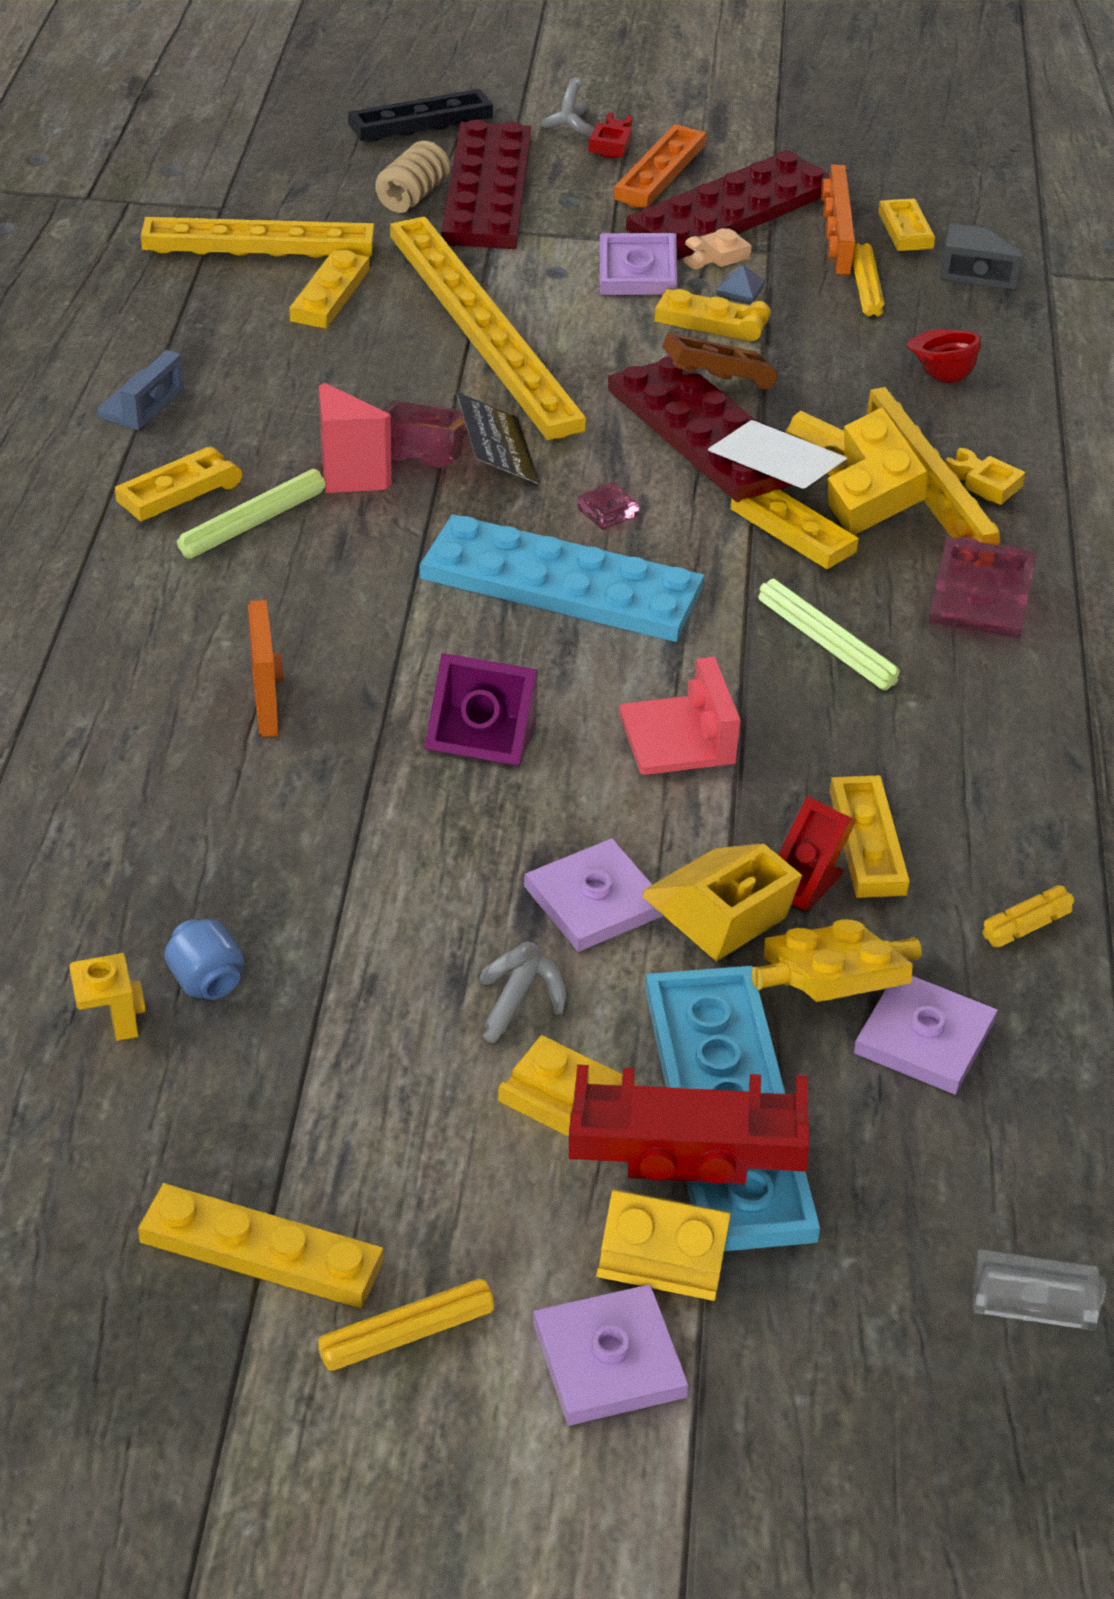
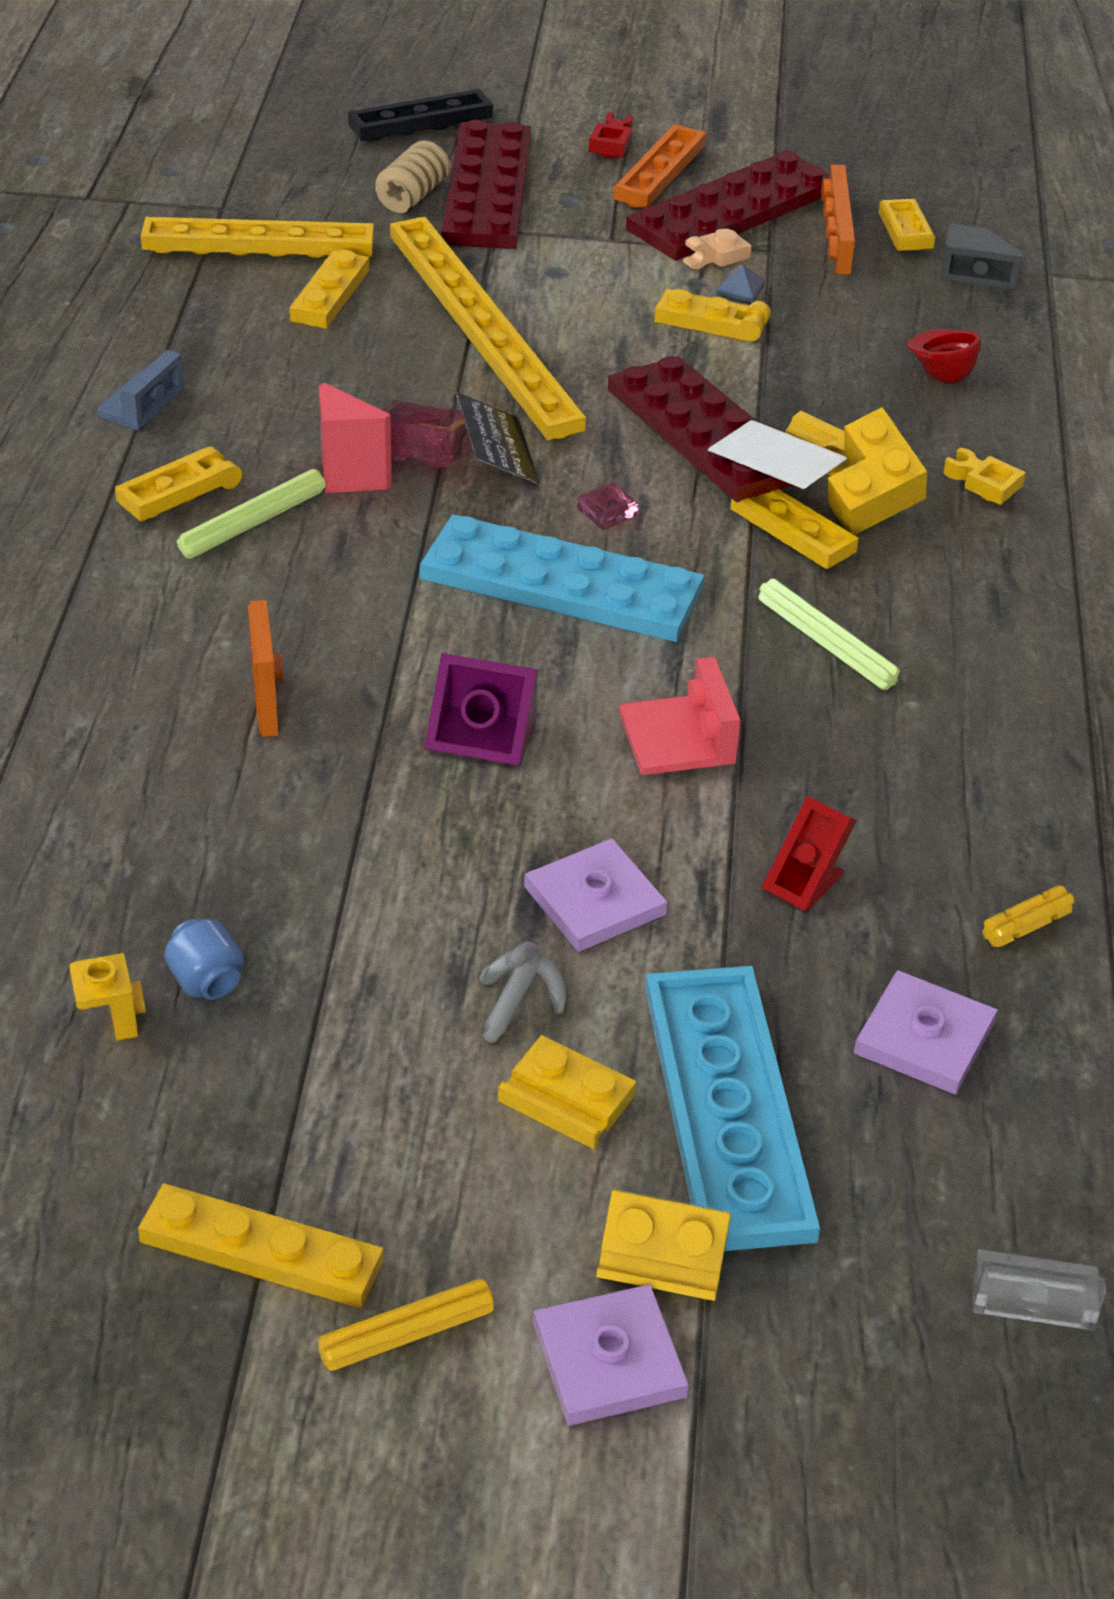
(570, 111): light grey piece -> none
(637, 263): lavender plate -> none
(688, 1130): red bracket -> none
(719, 360): dark orange plate -> none
(727, 896): yellow slope -> none
(836, 961): yellow plate -> none
(867, 280): yellow axle -> none
(873, 845): yellow plate -> none
(944, 492): yellow plate -> none
(982, 586): clear pink plate -> none

